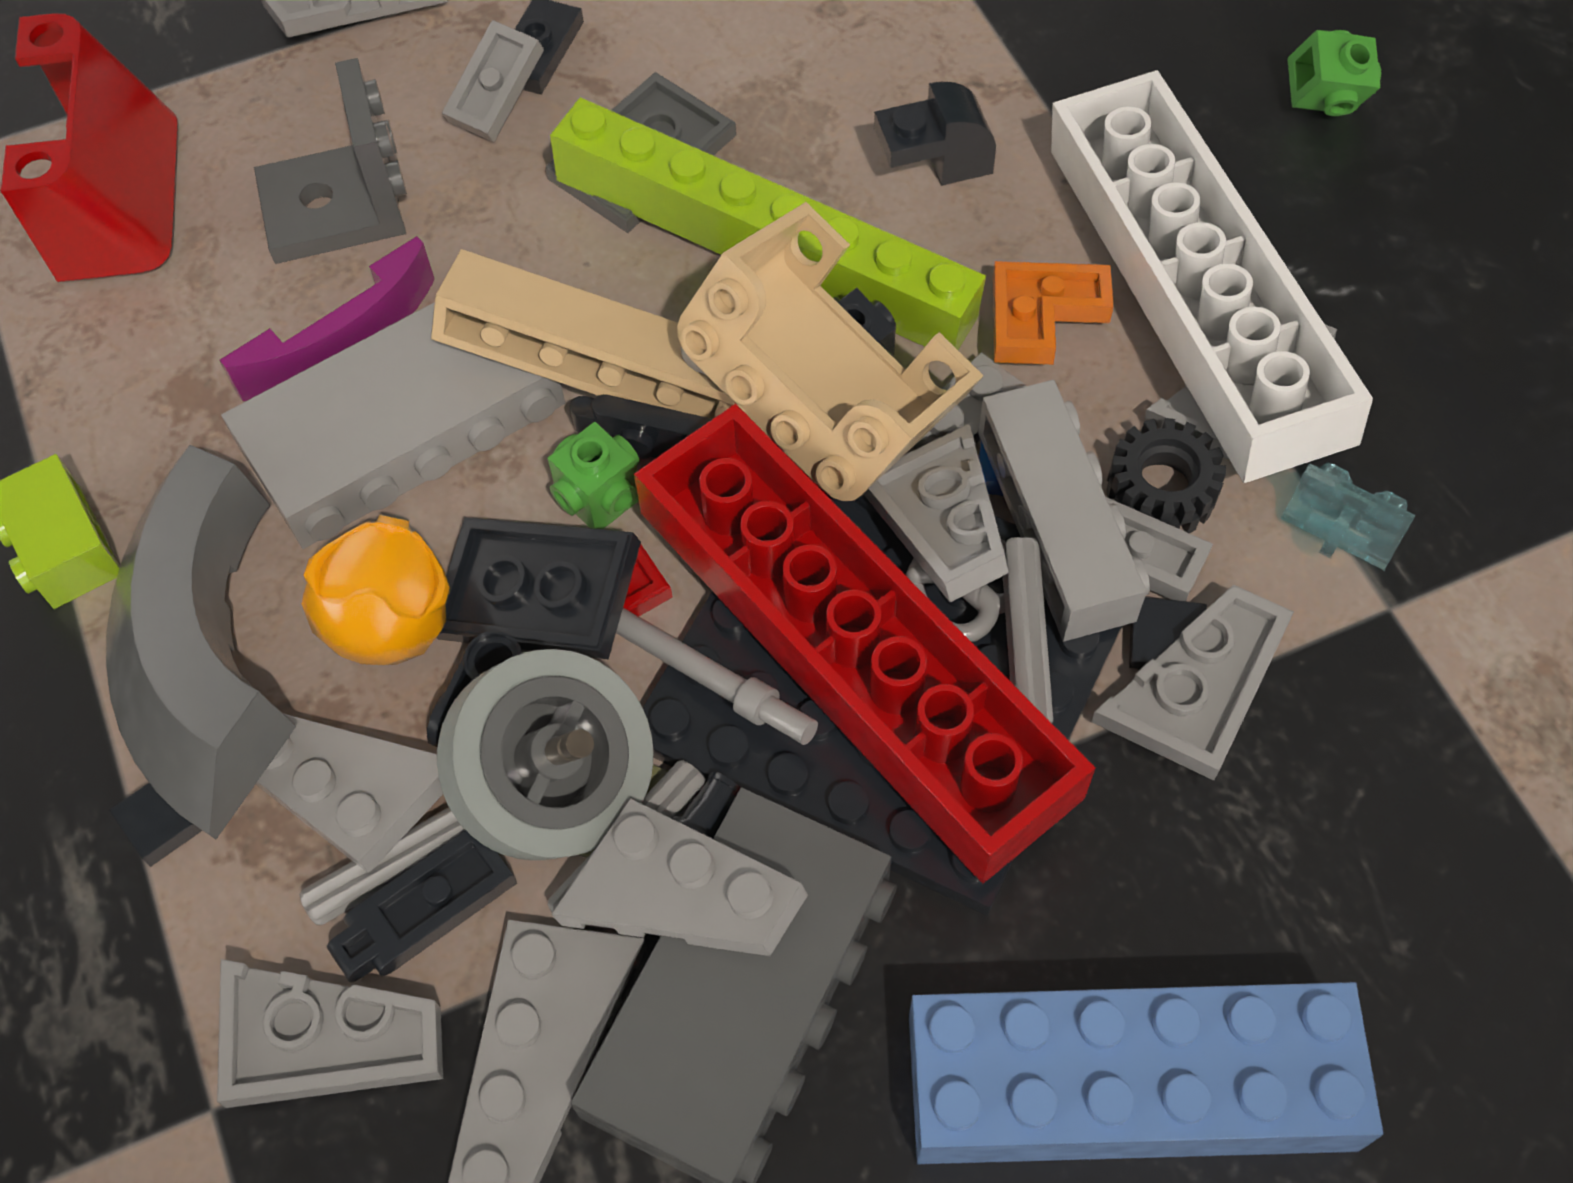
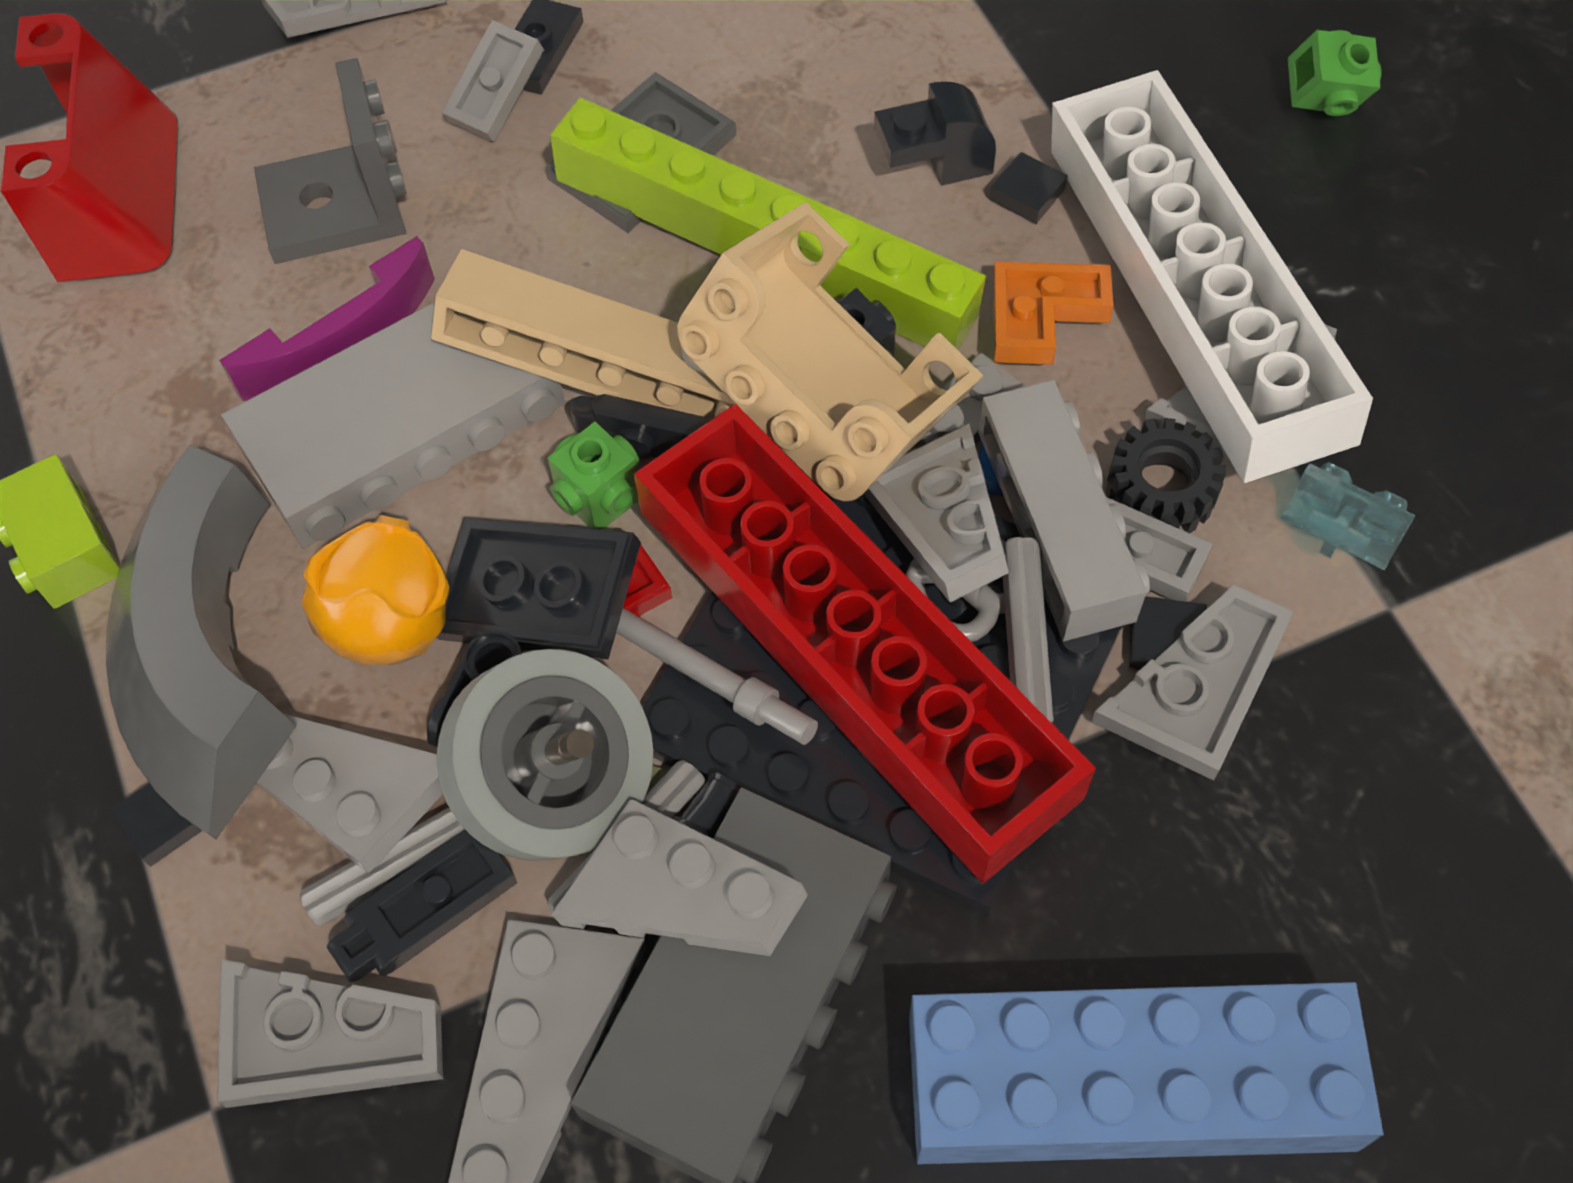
(1028, 187): none -> black tile

